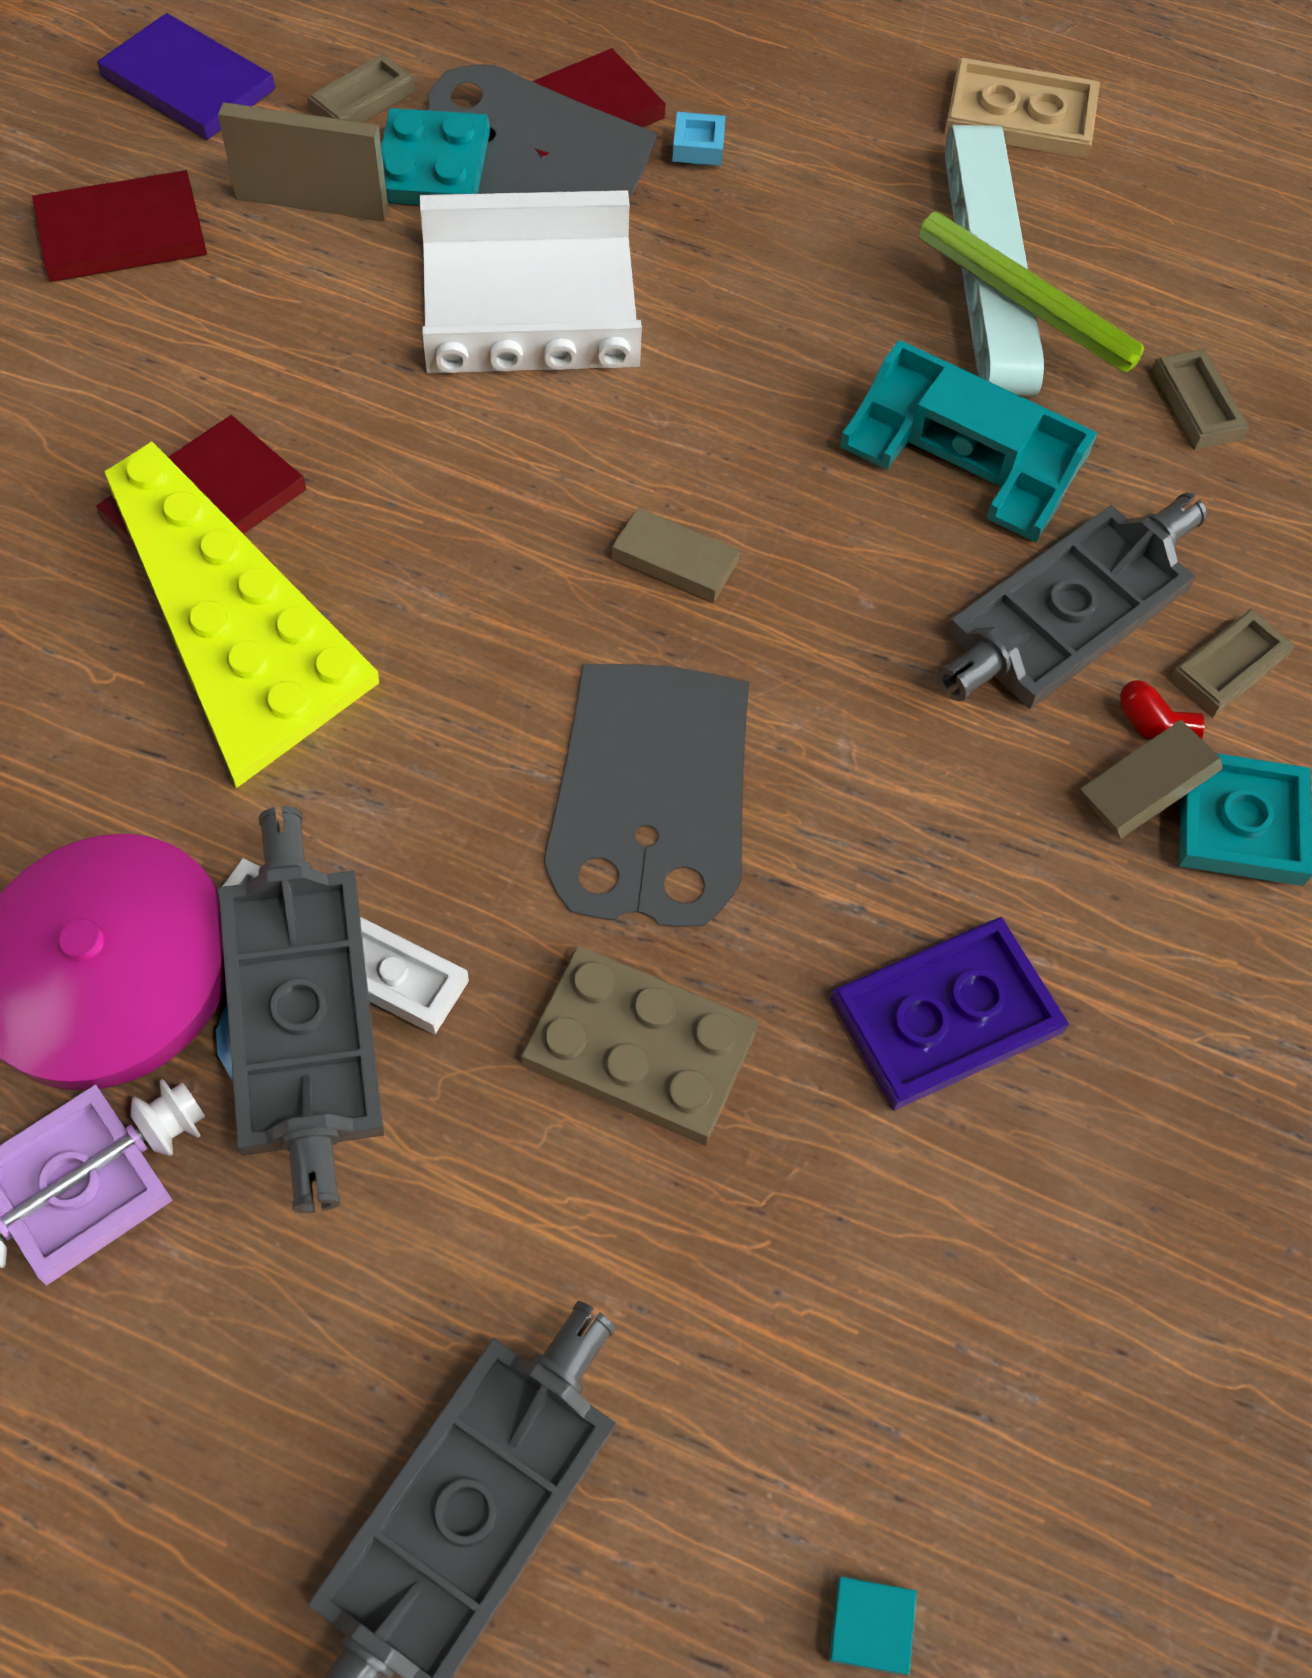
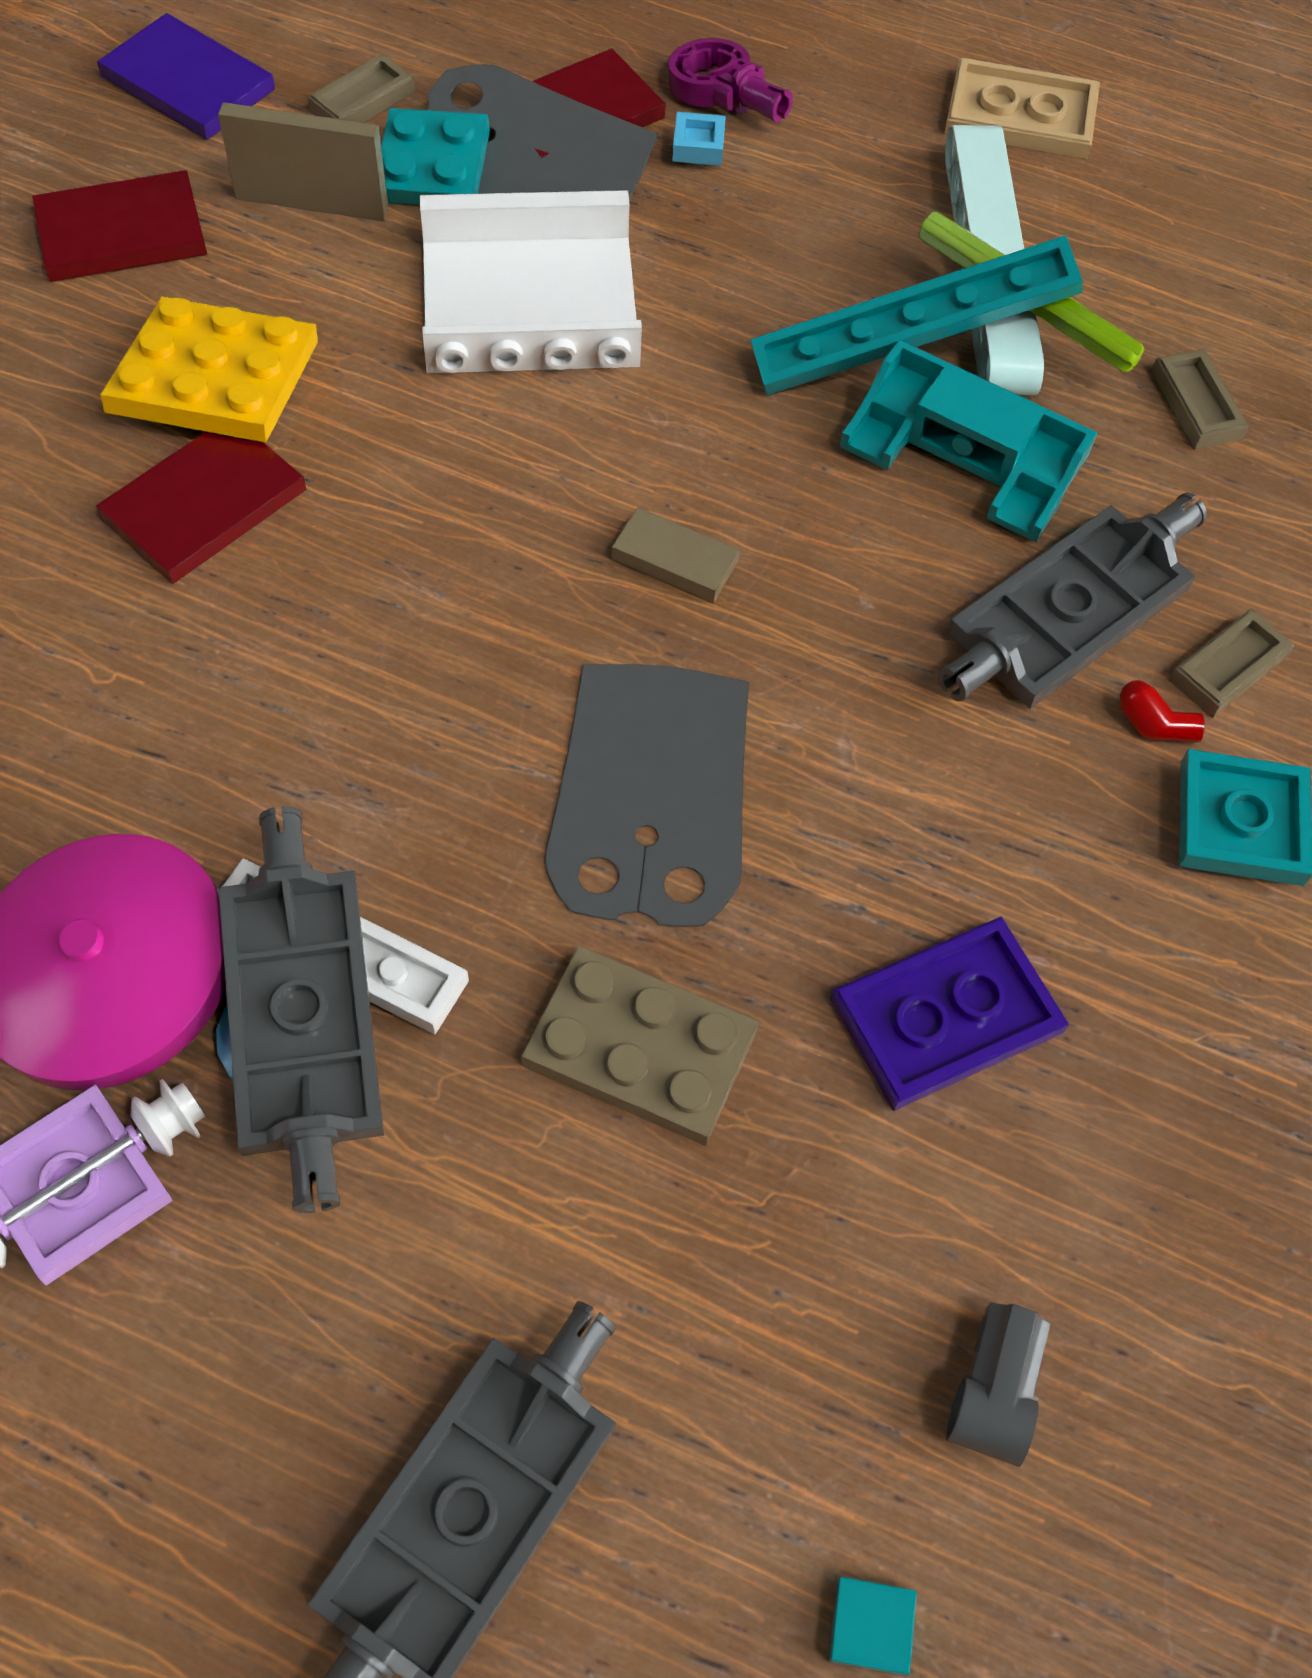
(211, 369): none -> yellow plate
(245, 633): neon yellow wing -> none
(732, 86): none -> magenta pin
(918, 314): none -> teal plate
(996, 1402): none -> dark grey piece
(1151, 779): dark tan tile -> none

